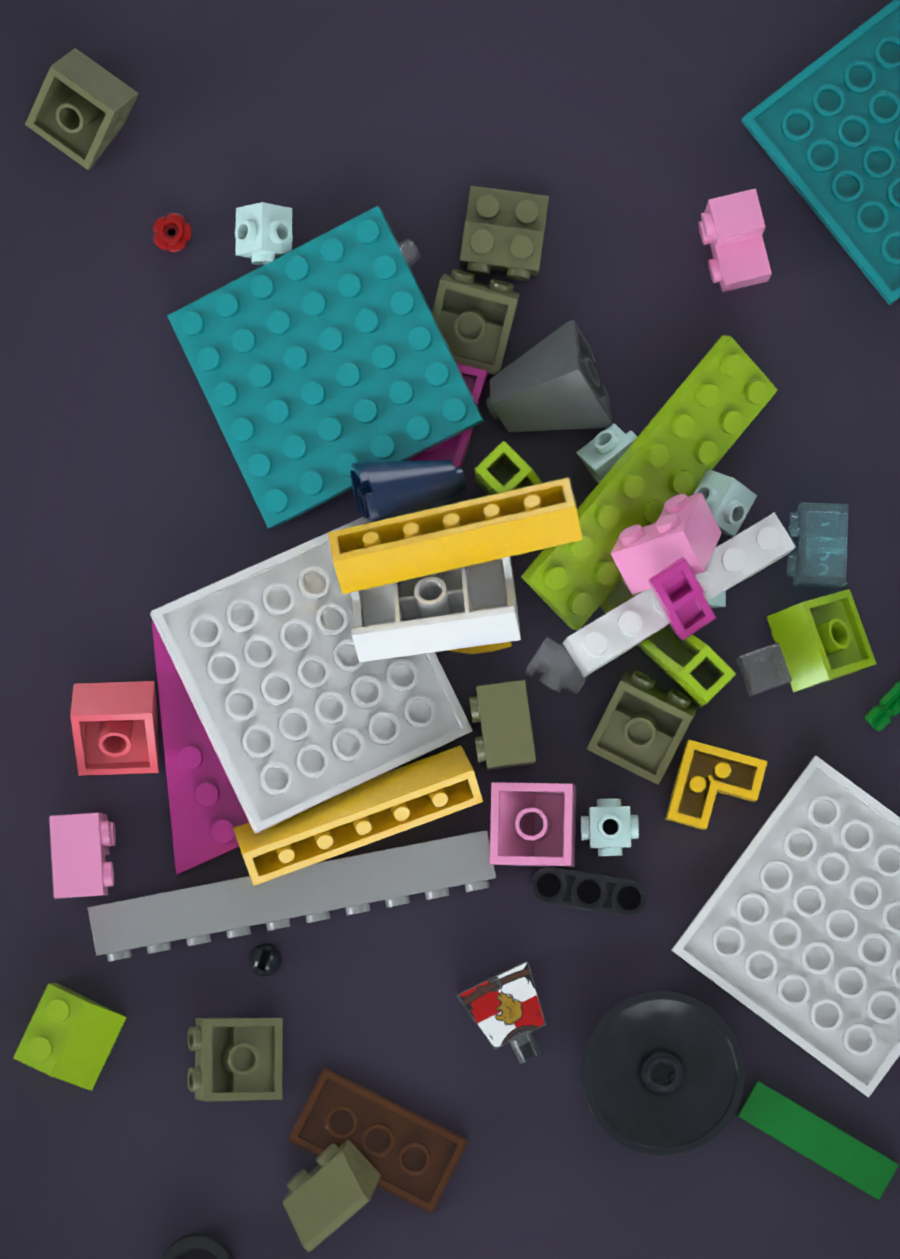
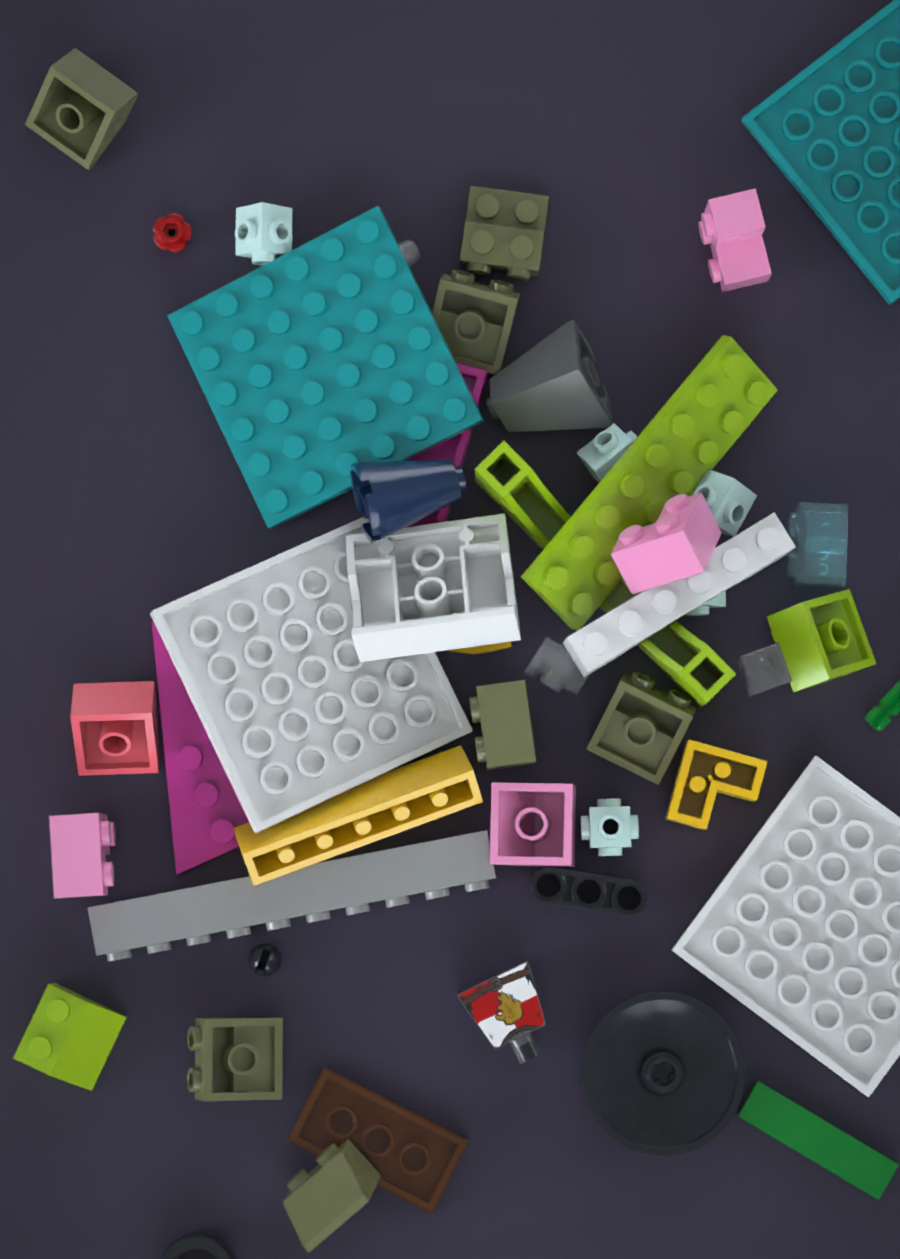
(455, 536): yellow brick -> none
(681, 598): dark pink slope -> none

